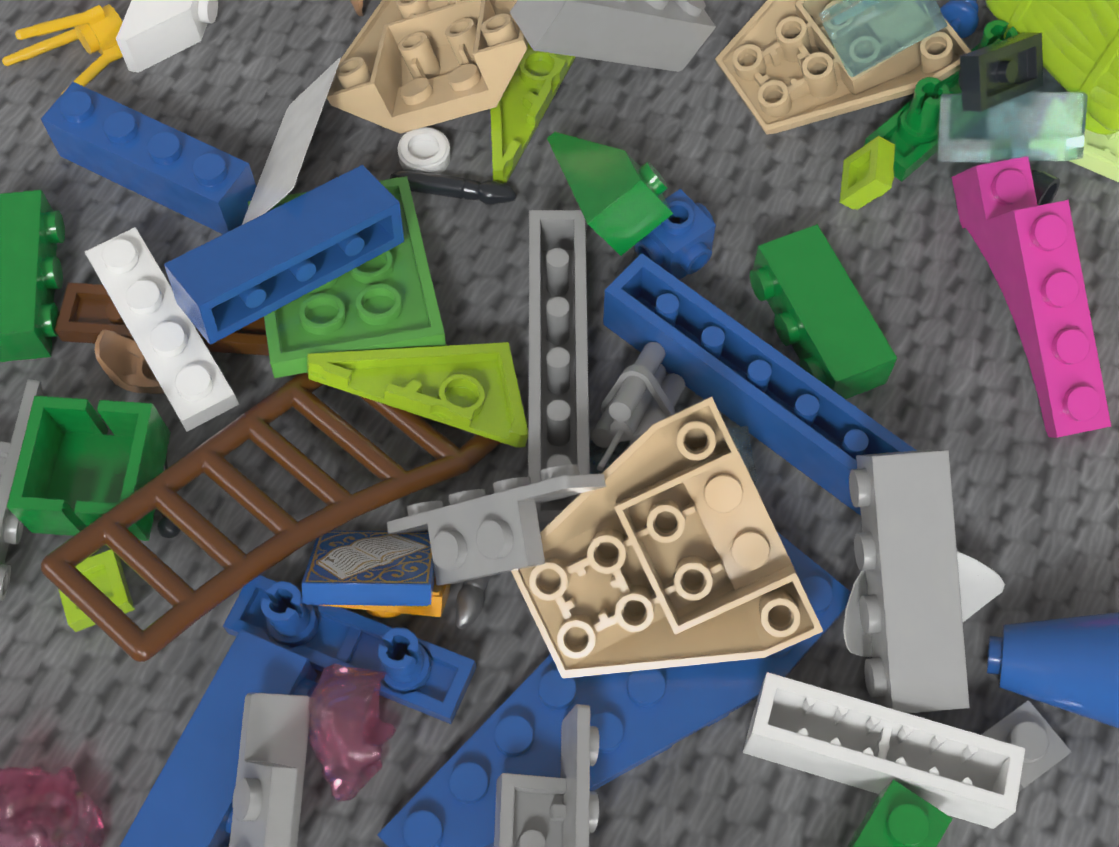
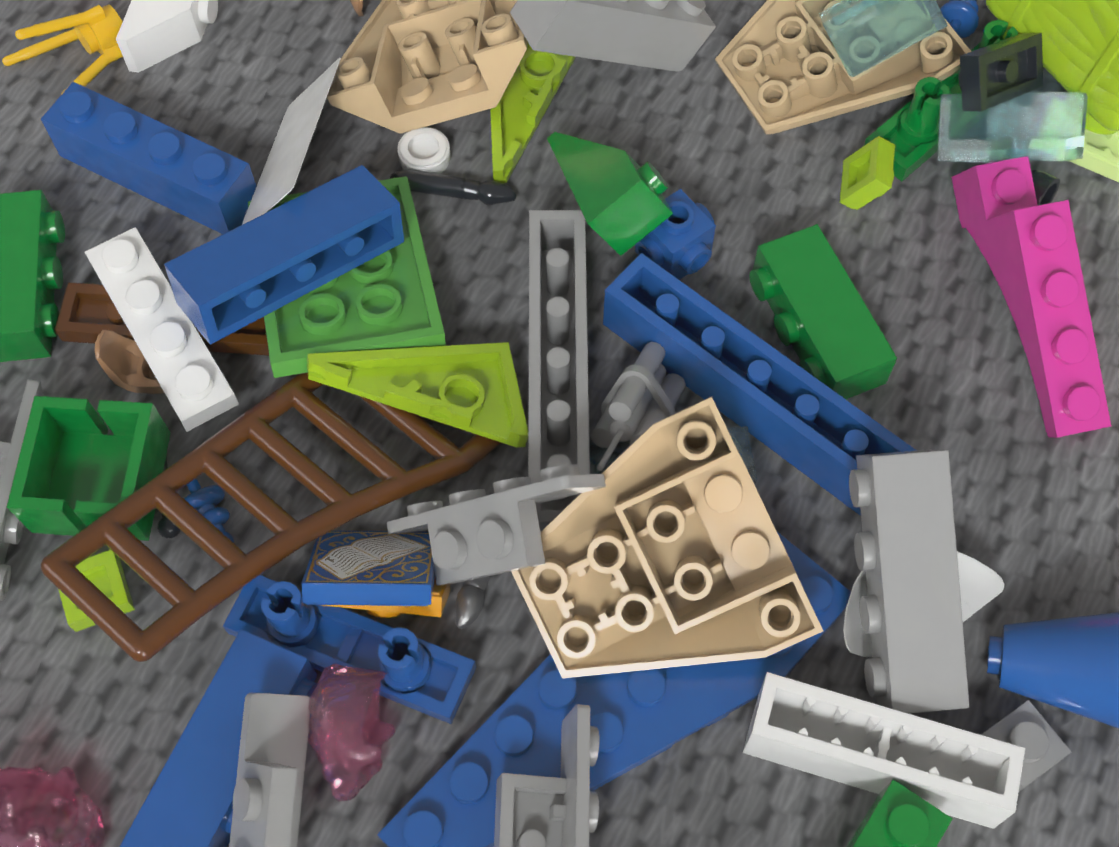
(205, 500): none -> blue hair

